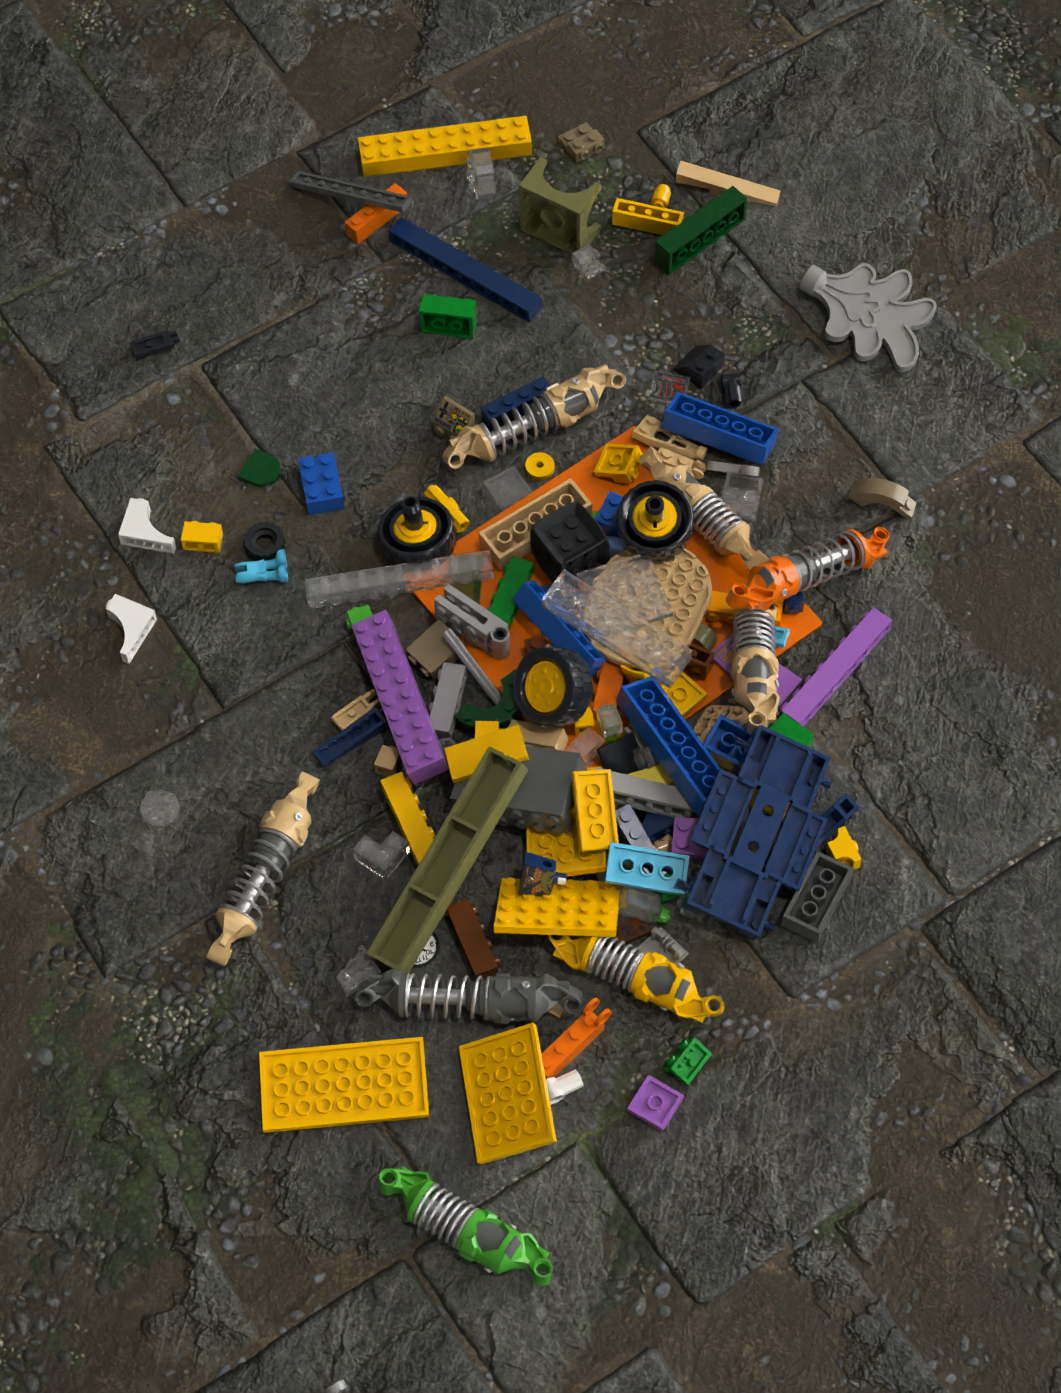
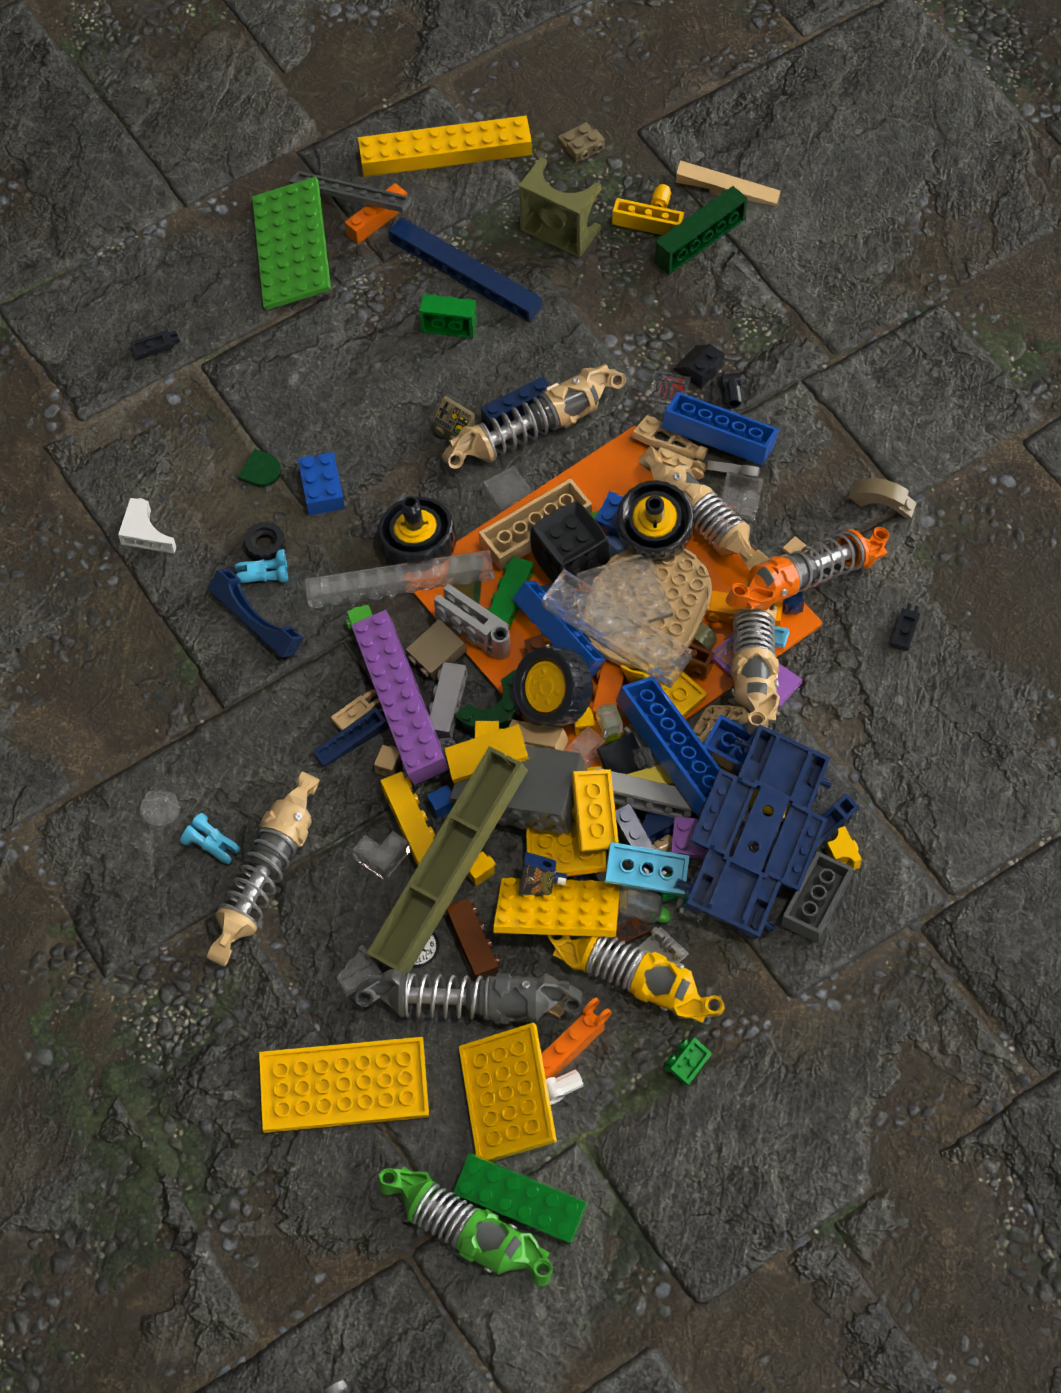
(134, 620): white arch -> none
(202, 536): yellow brick -> none
(214, 843): none -> medium azure piece
(227, 588): none -> dark blue arch
(291, 243): none -> bright green plate
(440, 801): none -> blue brick
(459, 519): yellow piece -> none
(472, 666): light grey axle -> none
(481, 173): clear brick -> none
(481, 869): none -> yellow brick
(521, 1198): none -> green brick
(539, 459): yellow piece -> none
(587, 261): clear brick -> none
(619, 462): yellow plate -> none
(655, 1103): medium lavender plate -> none
(793, 730): green brick -> none
(794, 544): none -> tan tile
(837, 667): medium lavender brick -> none
(871, 311): light grey plant -> none
(905, 628): none -> black hinge

